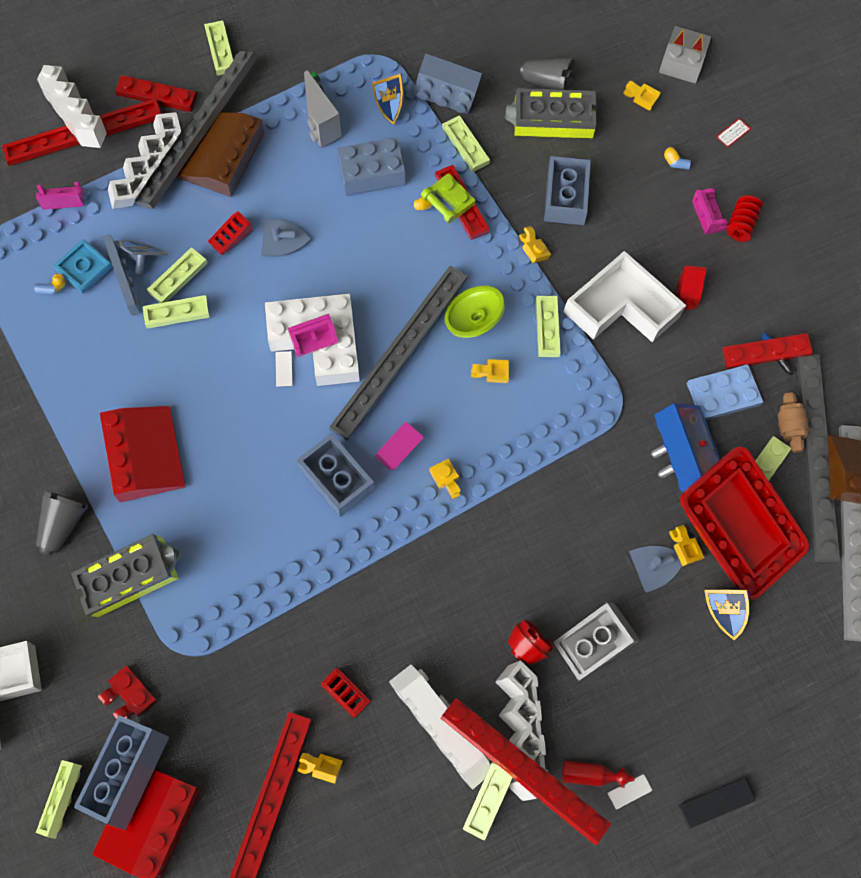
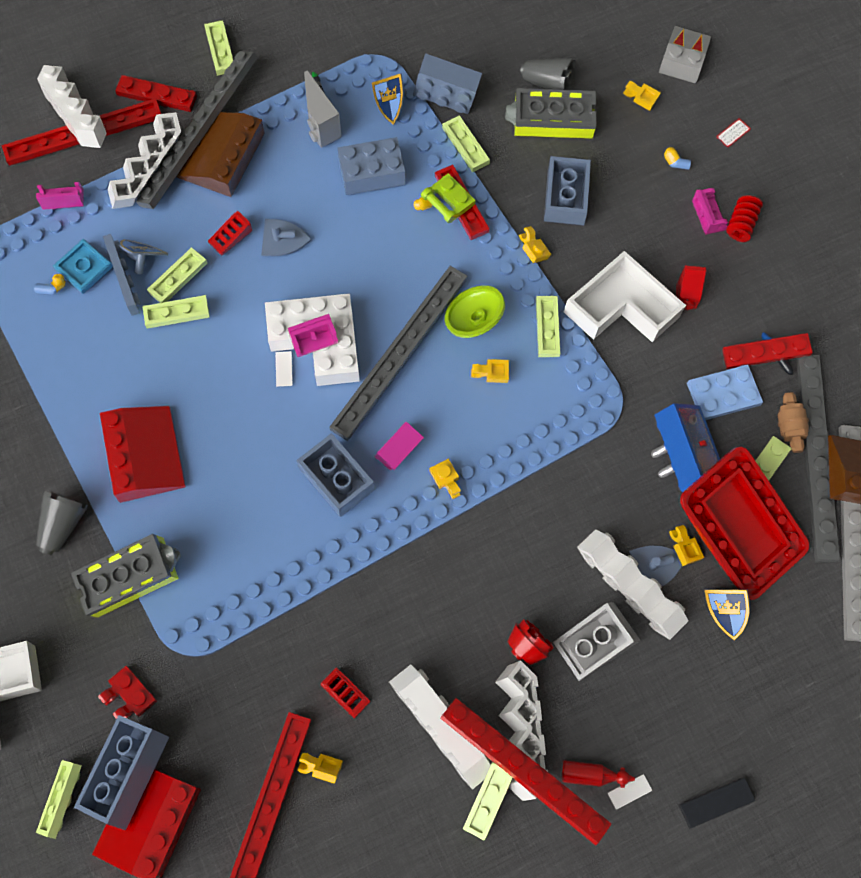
(641, 592): none -> white brick

